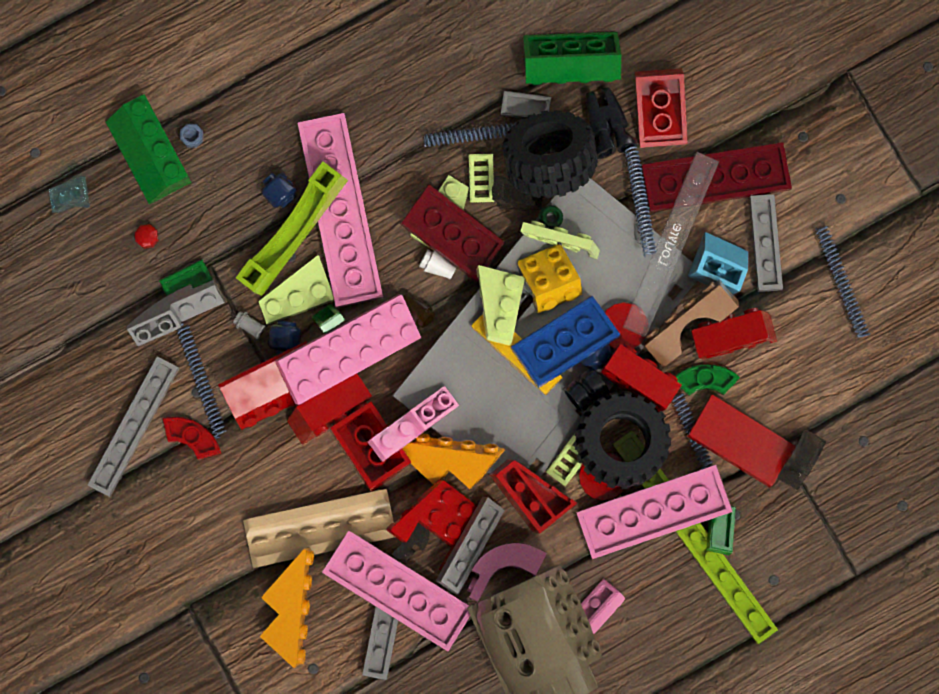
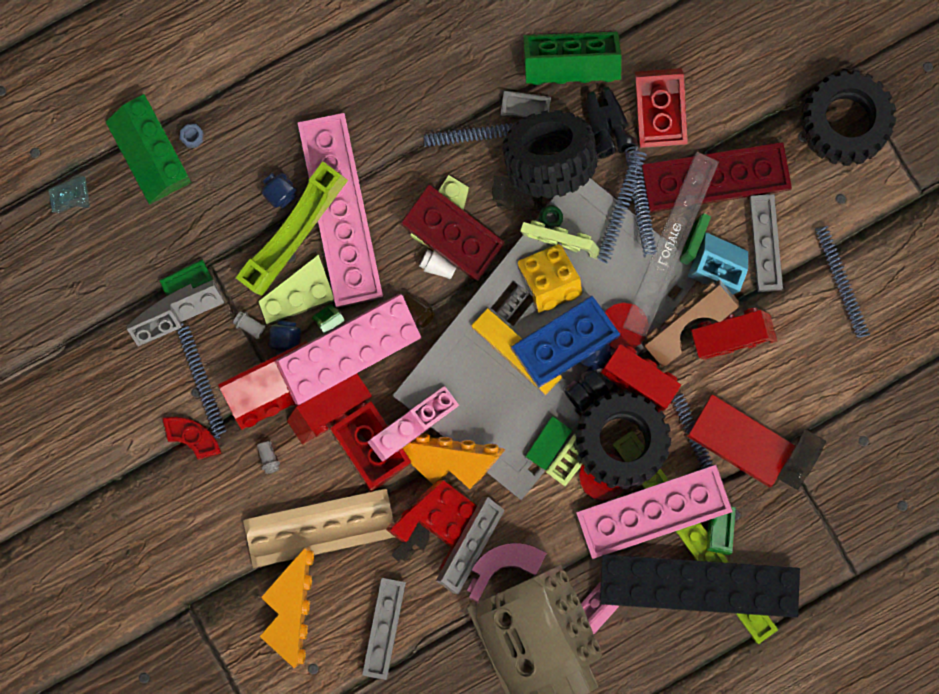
(133, 426): light grey plate -> none
(146, 236): red tile -> none
(268, 457): none -> light grey pin
(398, 591): bright pink plate -> none
(472, 187): yellowish green slope -> none
(500, 301): yellowish green wing -> none
(531, 496): red wedge -> none
(548, 443): none -> green tile
(620, 206): none -> sand blue piece
(695, 238): none -> green tile
(700, 586): none -> black plate
(706, 377): green tile -> none
(864, 92): none -> black tyre

